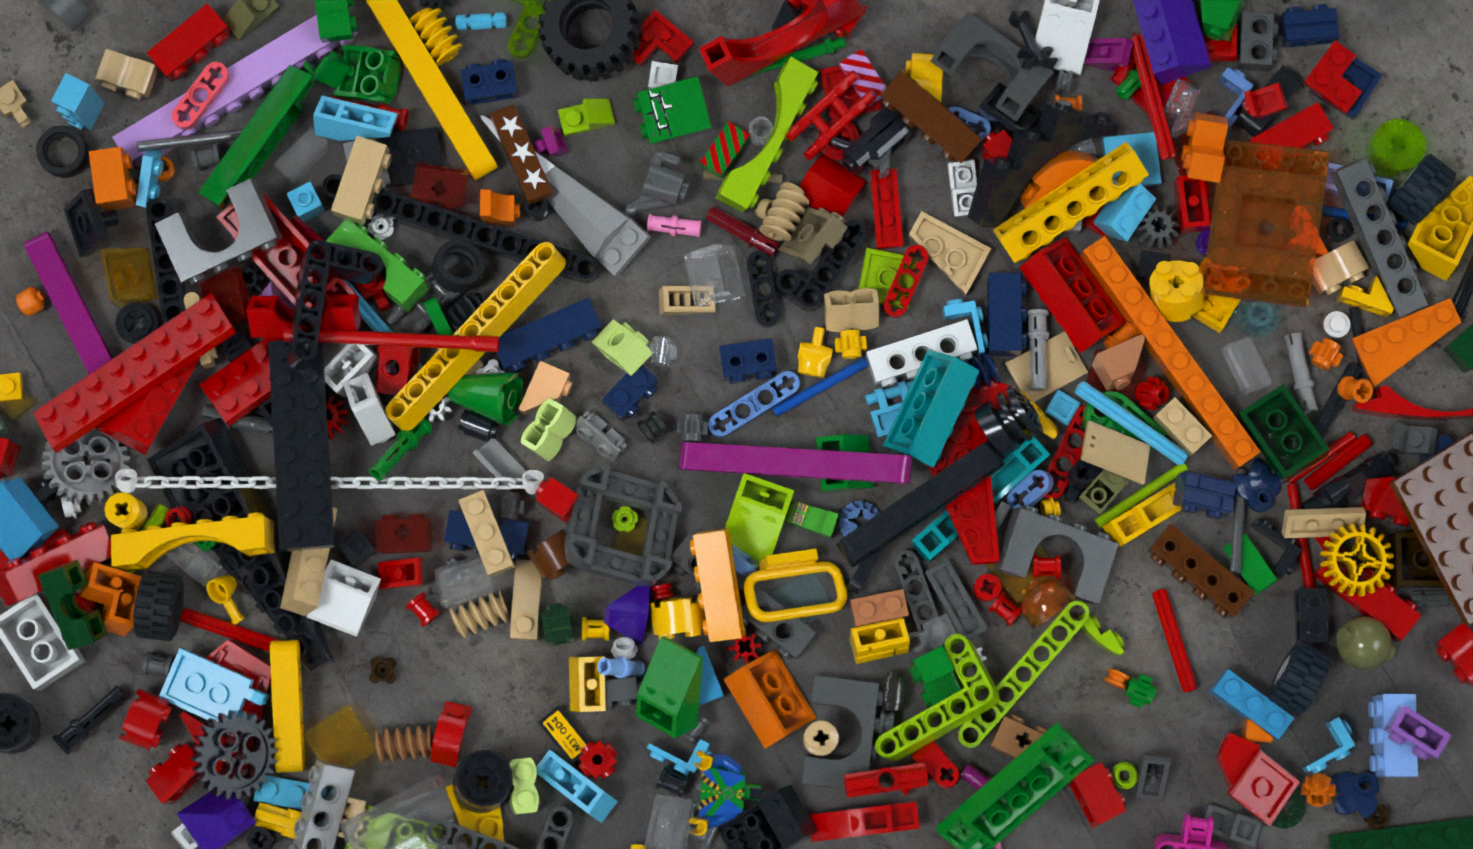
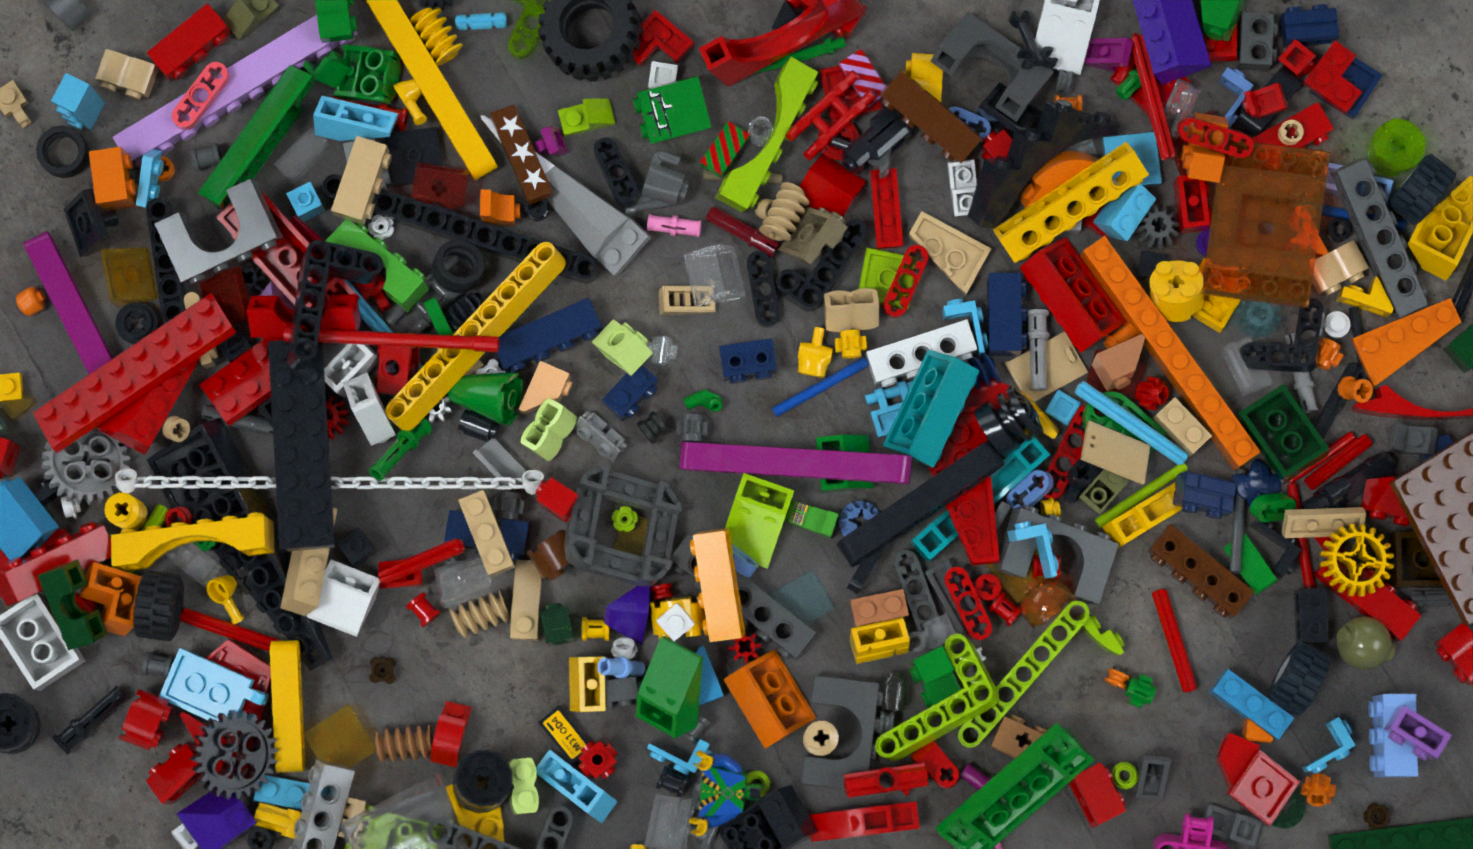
(170, 423): none -> tan bush
(189, 140): flat silver bar -> none
(390, 543): clear red brick -> none
(409, 93): none -> yellow bar
(421, 561): none -> red axle
(489, 82): dark blue brick -> none
(614, 183): none -> black beam
(675, 621): none -> white plate
(704, 398): none -> green arm
(755, 406): medium blue beam -> none
(762, 777): none -> lime plate
(791, 565): yellow bar -> none
(978, 605): none -> red beam
(1043, 539): none -> medium azure bracket
(1231, 149): none -> red beam
(1271, 507): none -> green beam
(1282, 132): none -> tan bush
(1299, 348): none -> black beam
(1301, 61): none -> red brick
(1352, 797): dark blue plate -> none

